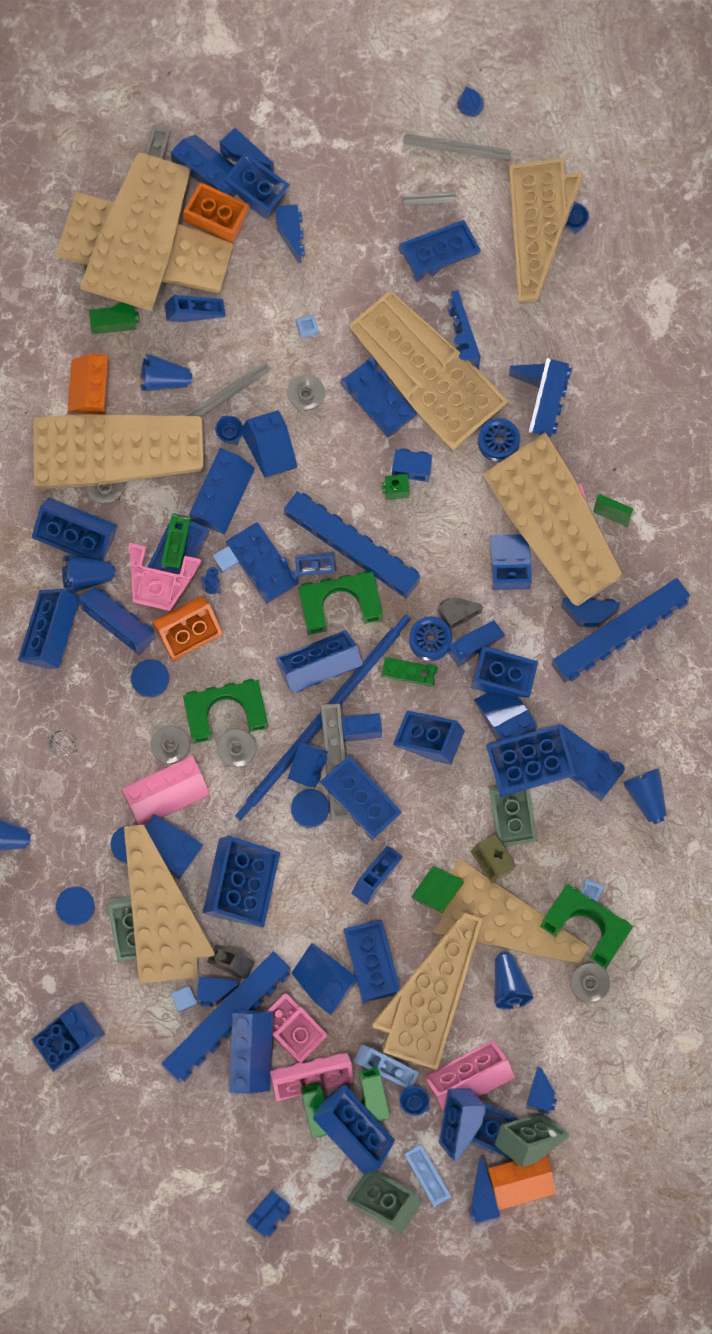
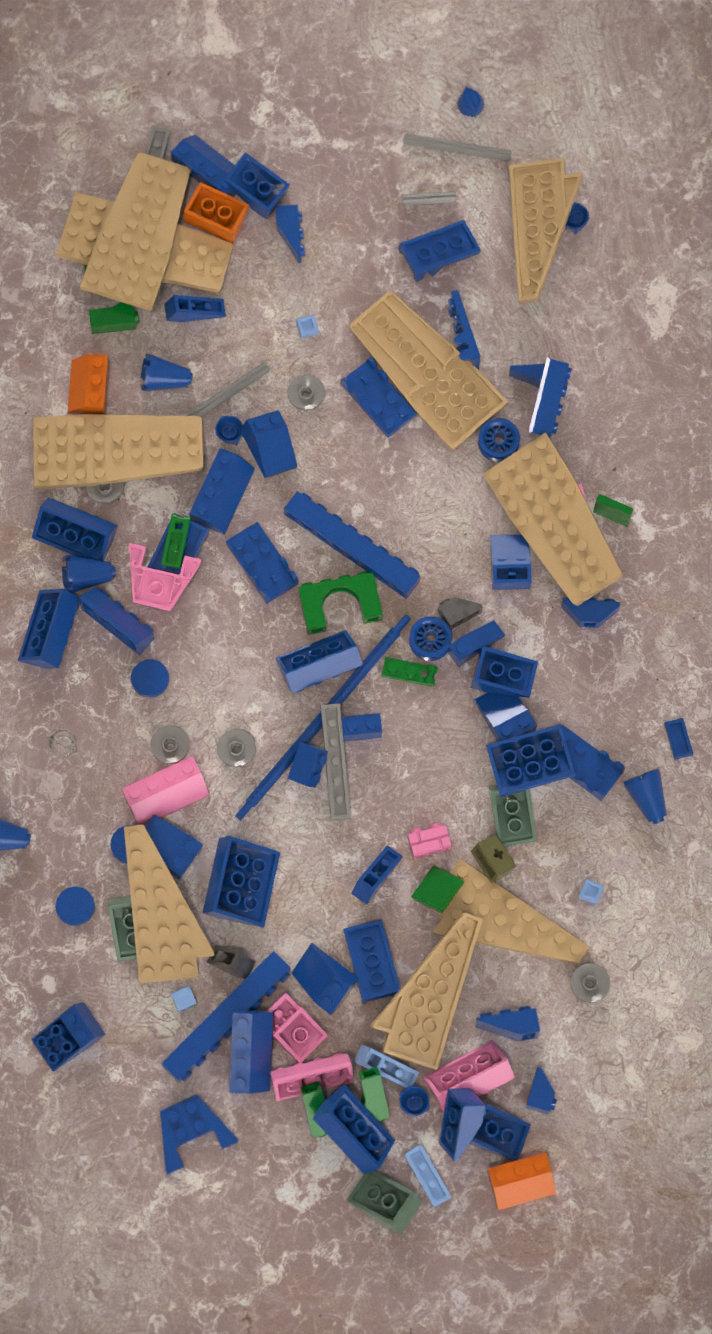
(186, 1123): none -> blue wing
(187, 627): orange slope -> none
(211, 583): blue hinge -> none
(213, 990): blue slope -> none
(225, 559): light blue tile -> none
(236, 144): blue slope -> none
(246, 694): green arch -> none
(269, 1214): blue brick -> none
(310, 808): blue tile -> none
(315, 563): blue brick -> none
(361, 797): blue hinge -> none
(396, 487): green brick -> none
(413, 464): blue brick -> none
(429, 736): blue slope -> none
(429, 841): none -> bright pink brick
(483, 1202): blue slope -> none
(510, 983): blue cone -> none
(515, 1025): none -> blue slope
(530, 1138): sand green slope -> none
(572, 904): green arch -> none
(621, 630): blue brick -> none
(678, 738): none -> blue tile

